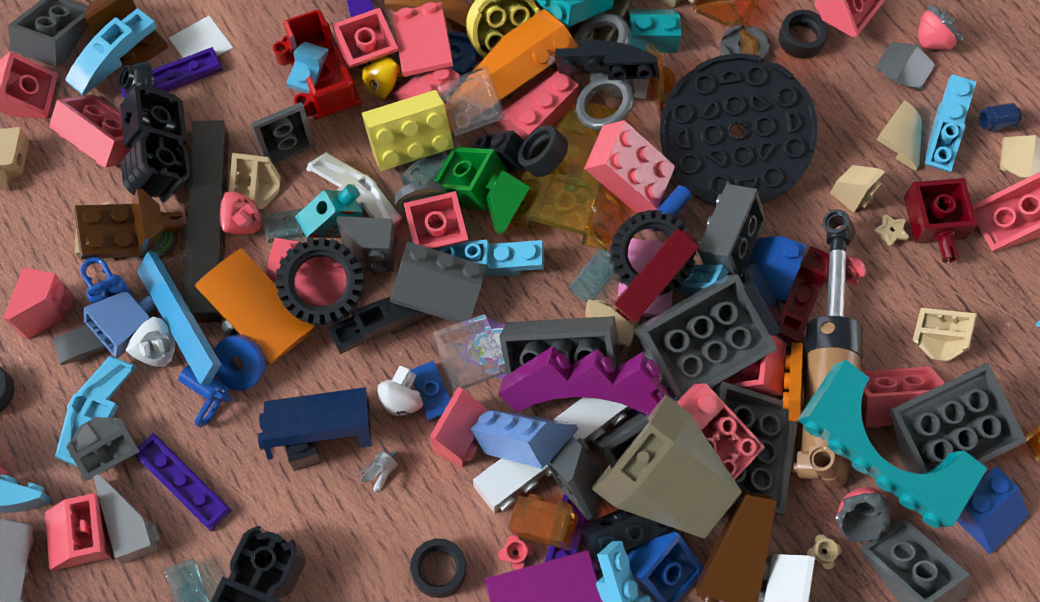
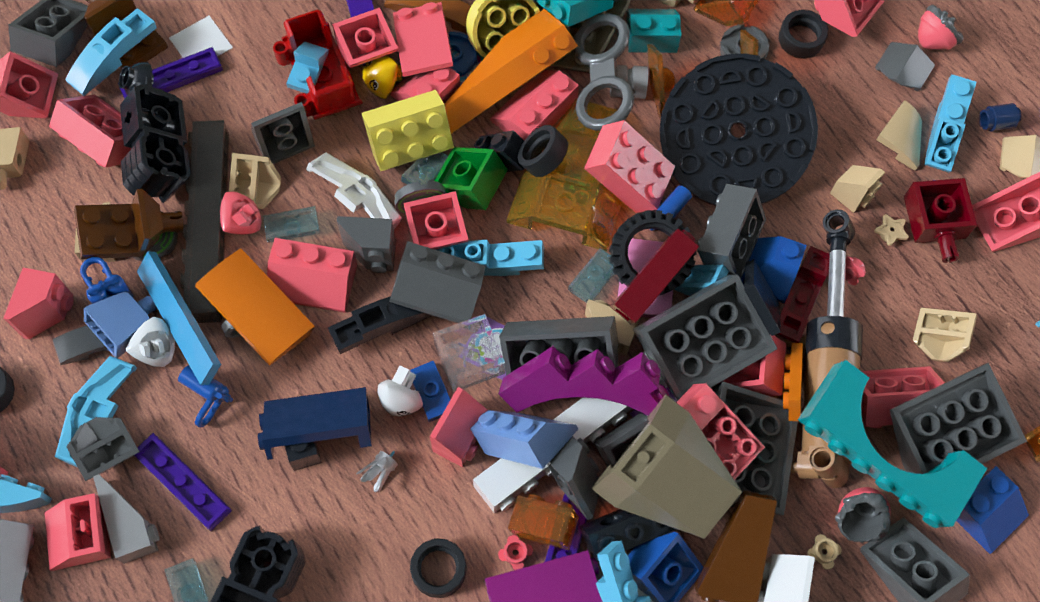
(252, 359): blue tile -> none
(304, 252): black tyre -> none
(321, 214): teal torso -> none
(471, 101): clear brick -> none
(504, 199): green slope -> none
(615, 58): black slope -> none

